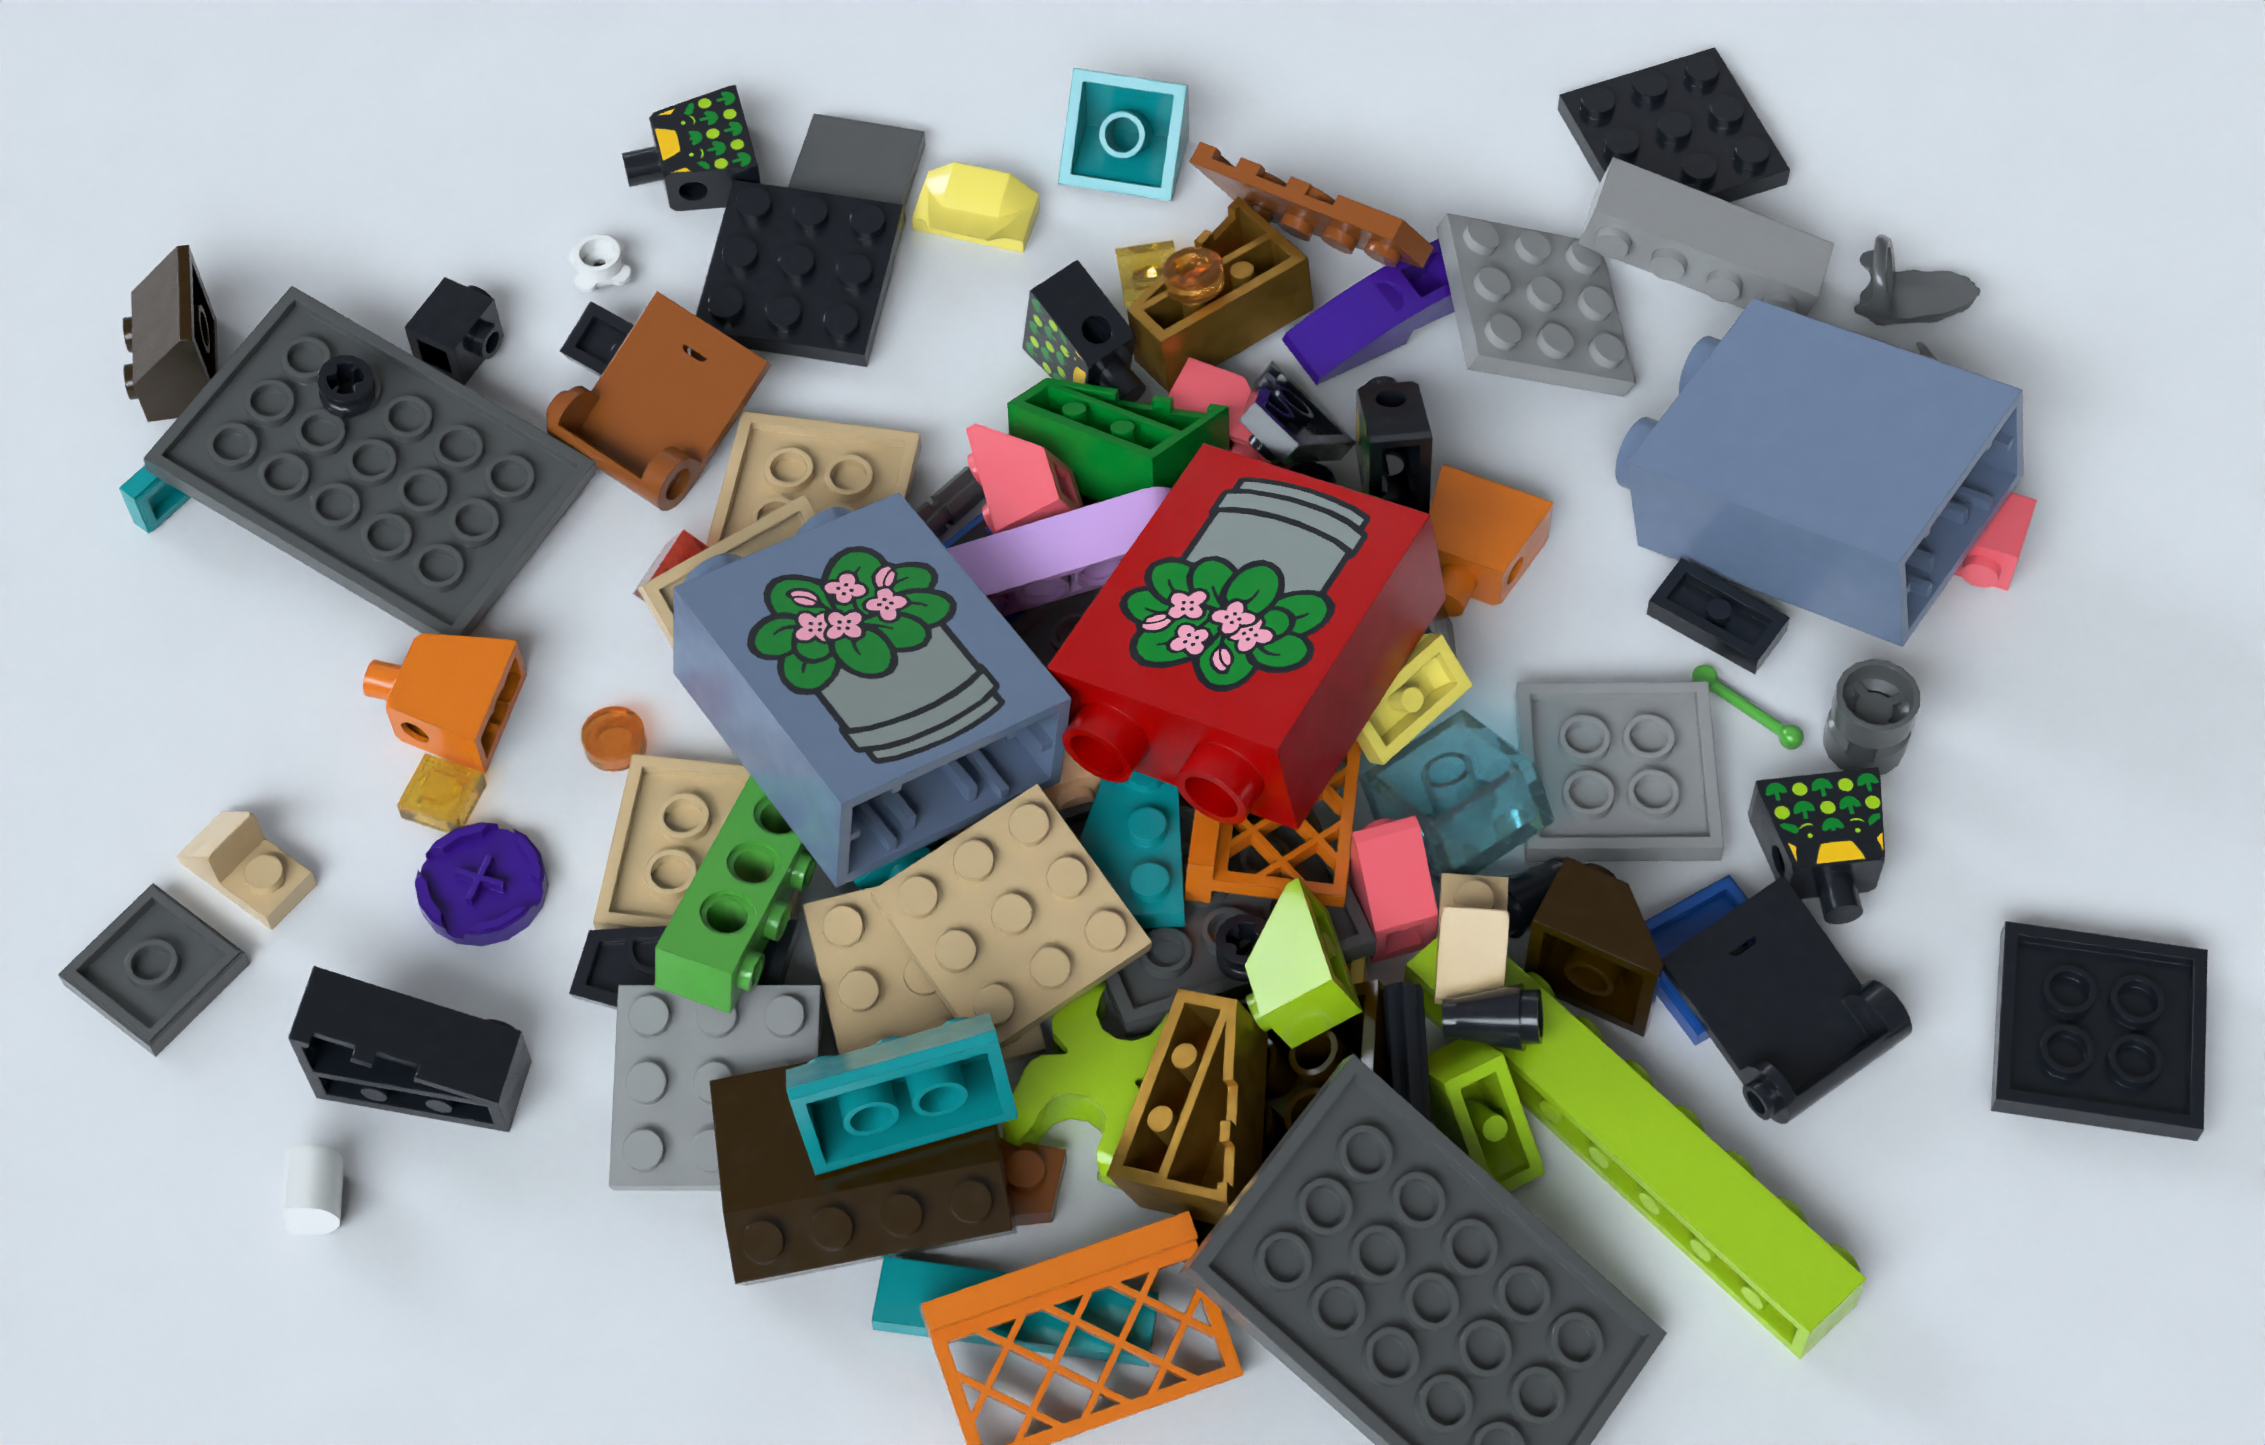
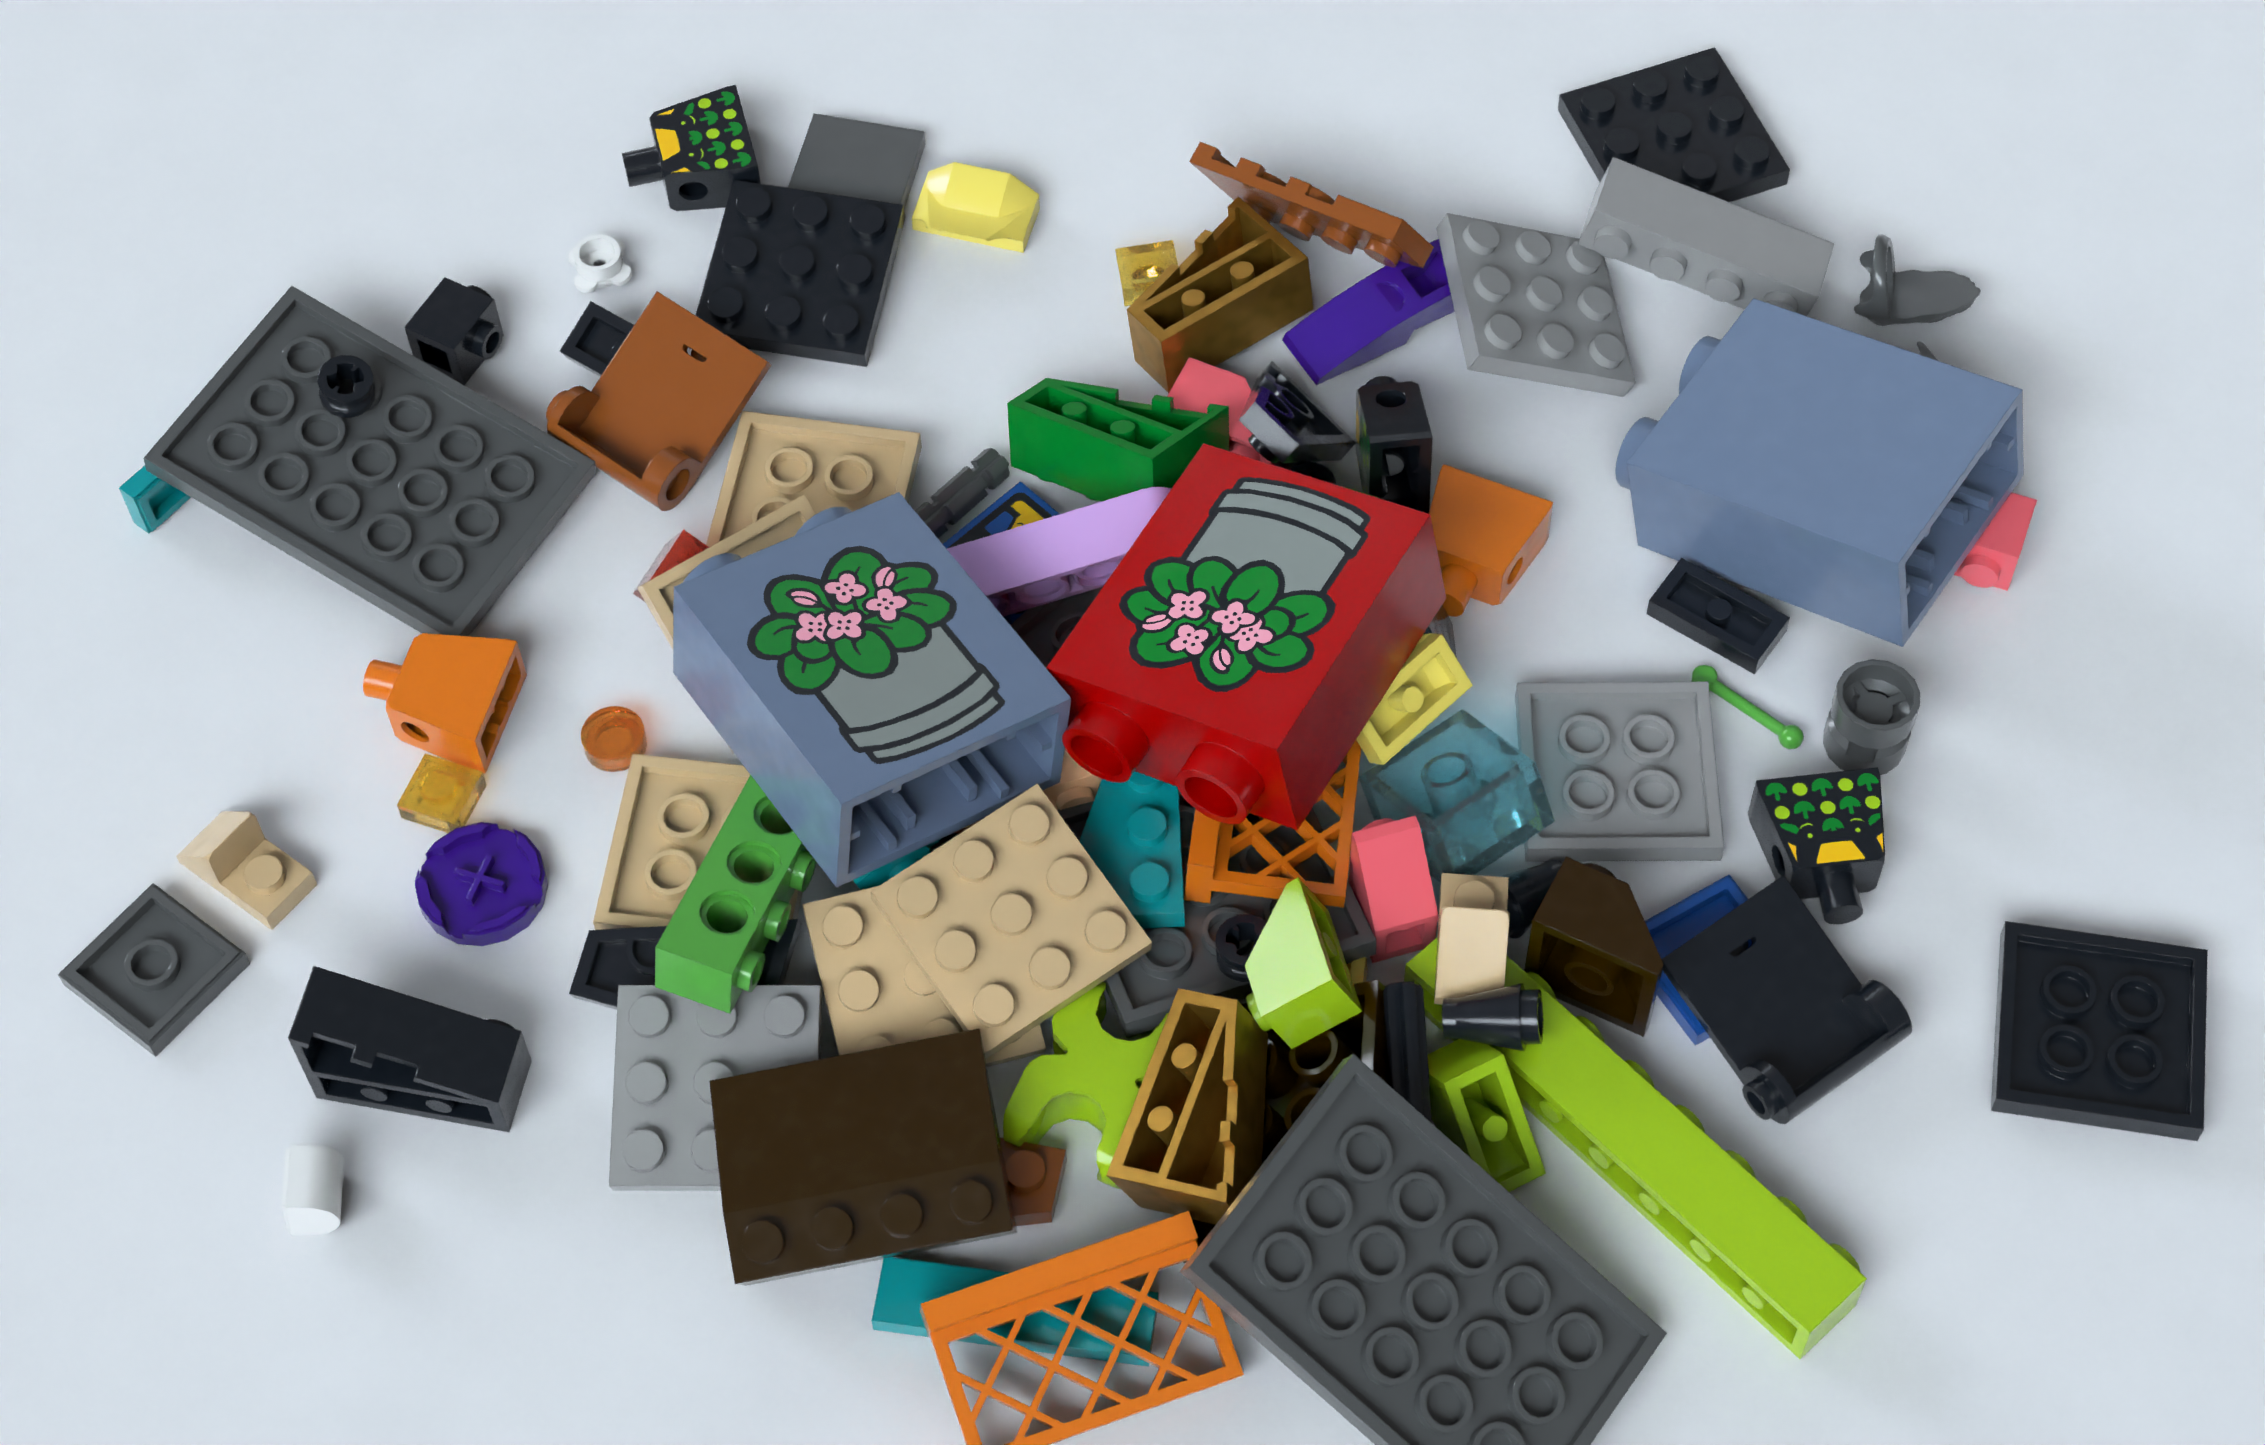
(170, 337): dark brown slope -> none
(901, 1093): teal slope -> none
(1019, 479): coral slope -> none
(1080, 334): black torso -> none
(1124, 134): teal slope -> none
(1193, 275): clear orange tile -> none

